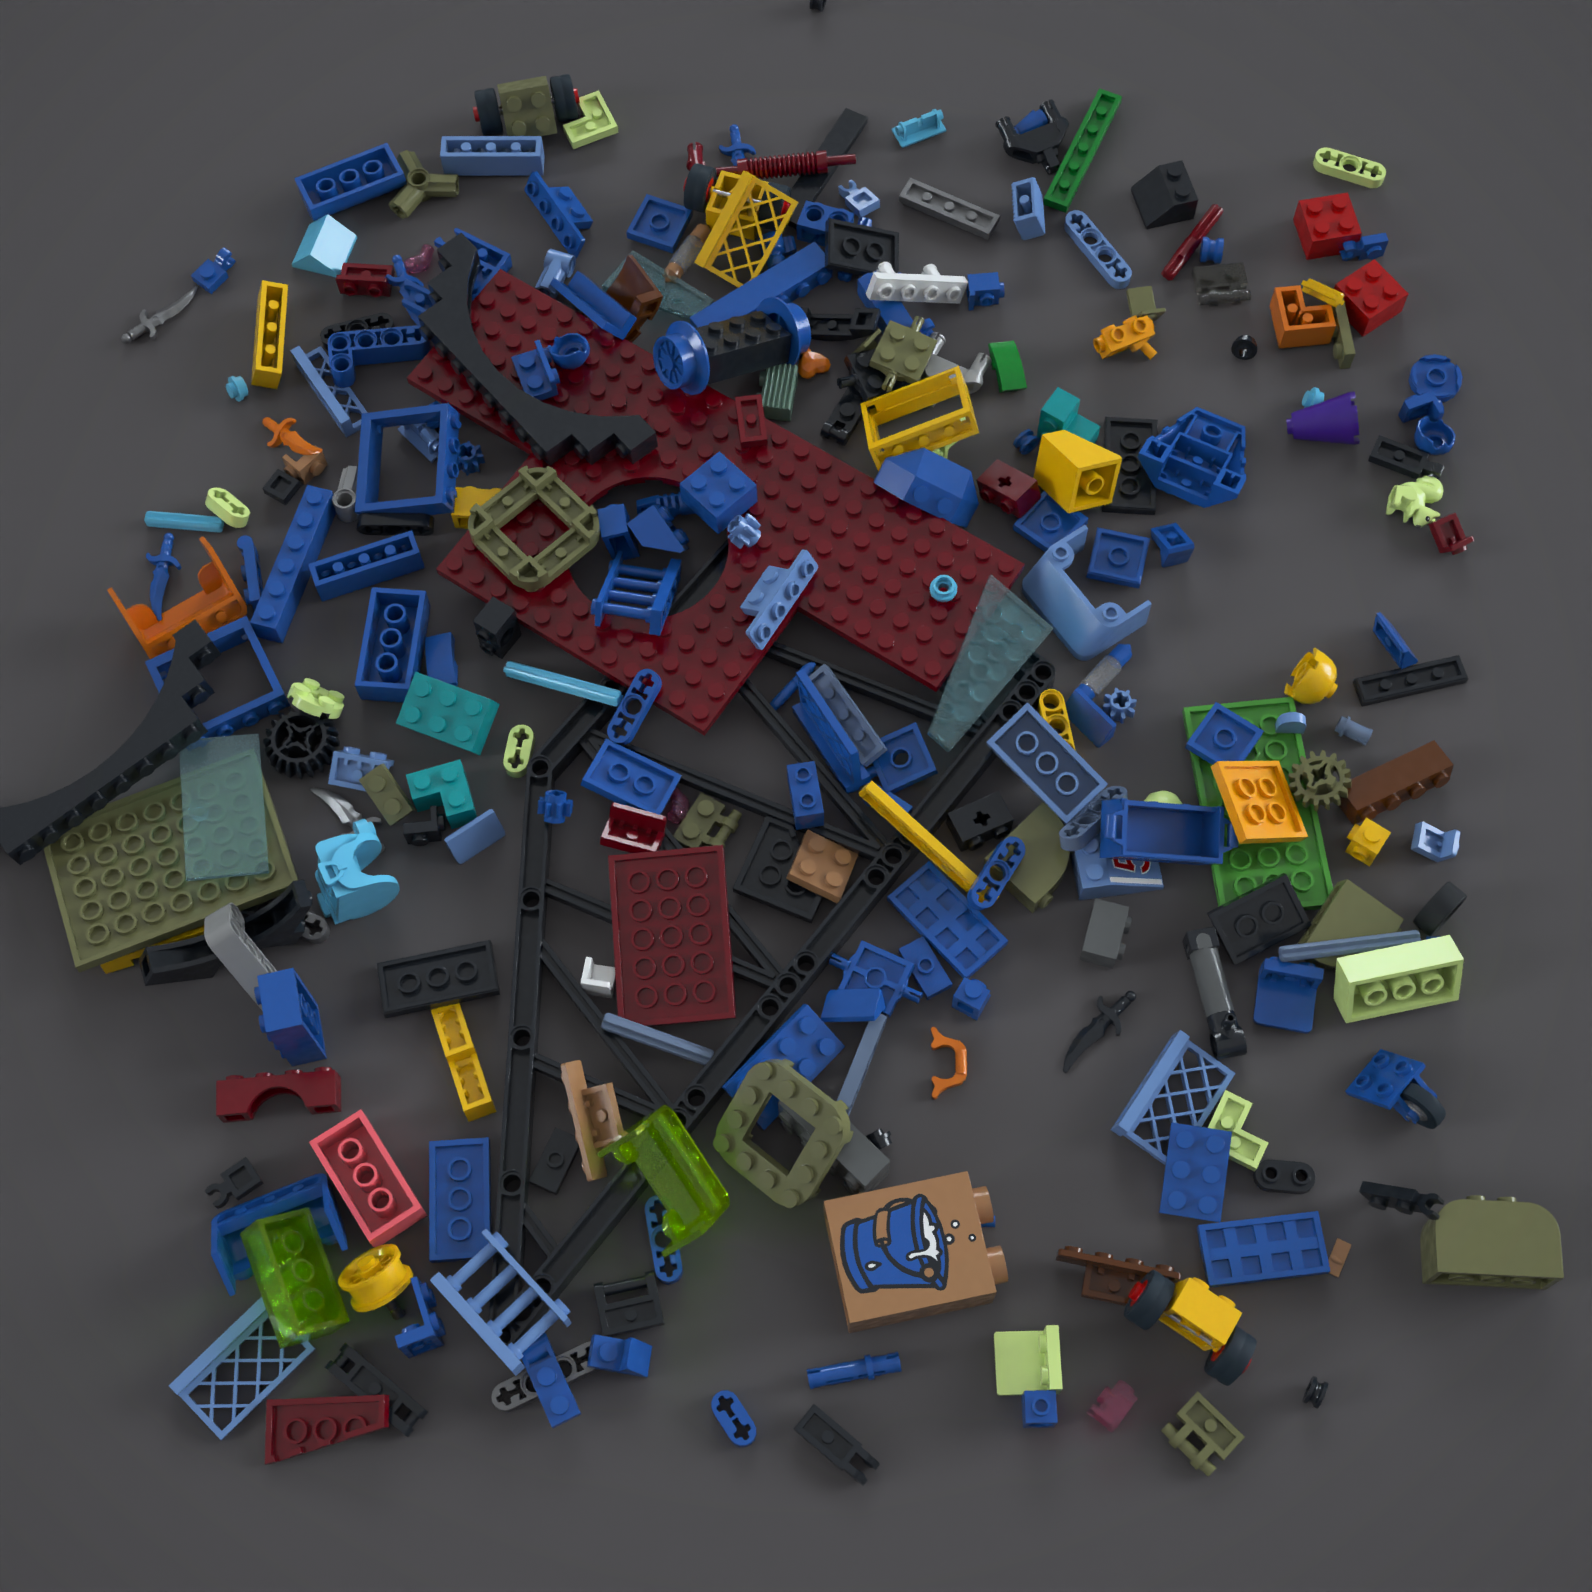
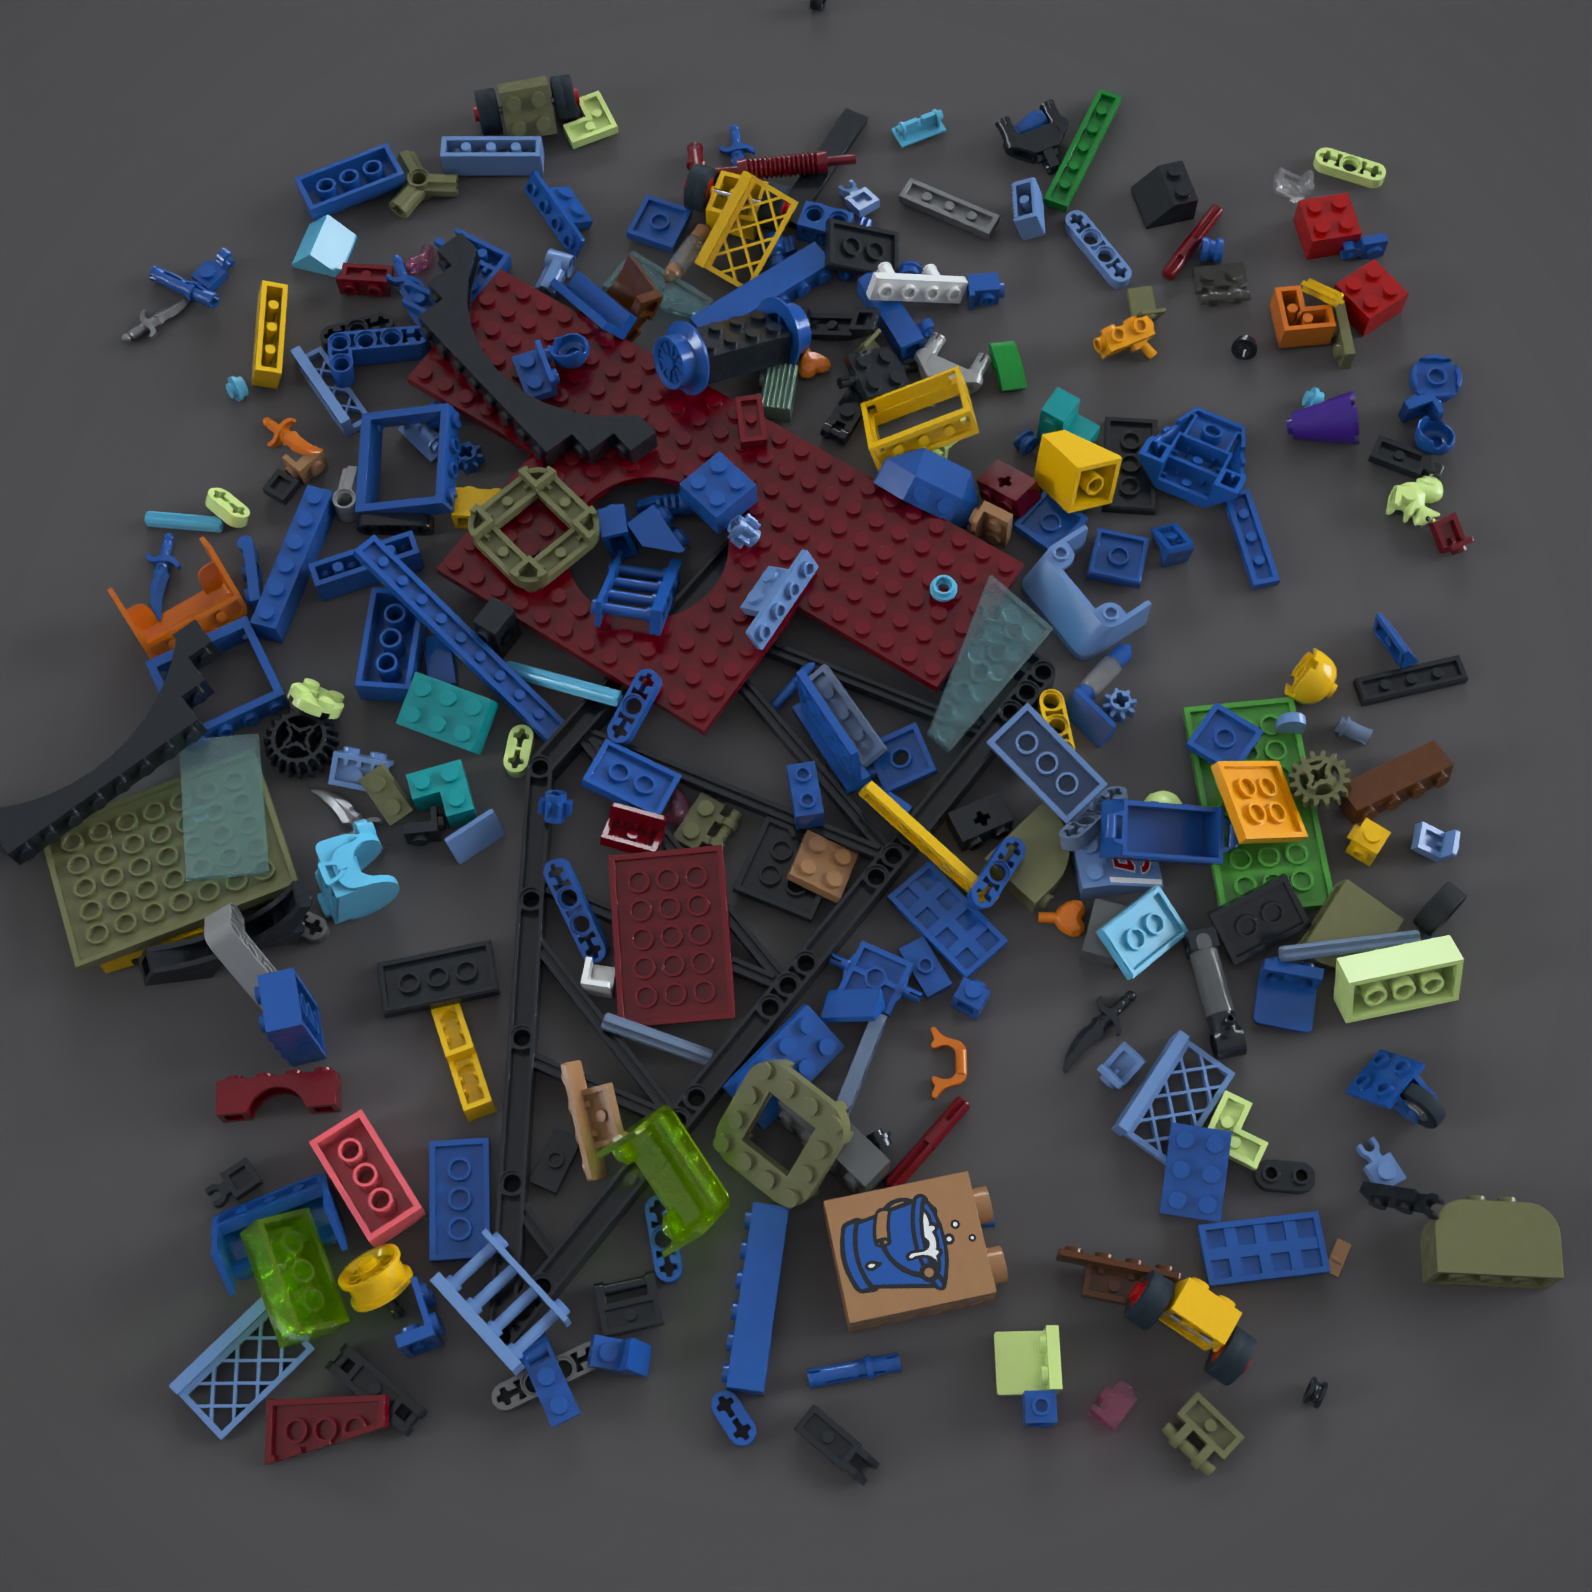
(192, 290): none -> blue pin
(458, 637): none -> blue plate
(571, 912): none -> blue beam
(757, 1299): none -> blue brick
(903, 353): olive plate -> none
(910, 267): none -> blue bush
(928, 1143): none -> dark red axle
(991, 523): none -> medium nougat bracket
(1067, 918): none -> orange rock
(1121, 1066): none -> medium blue bracket
(1142, 932): none -> medium azure tile
(1251, 541): none -> blue plate
(1293, 186): none -> clear bracket
(1380, 1168): none -> medium blue plate

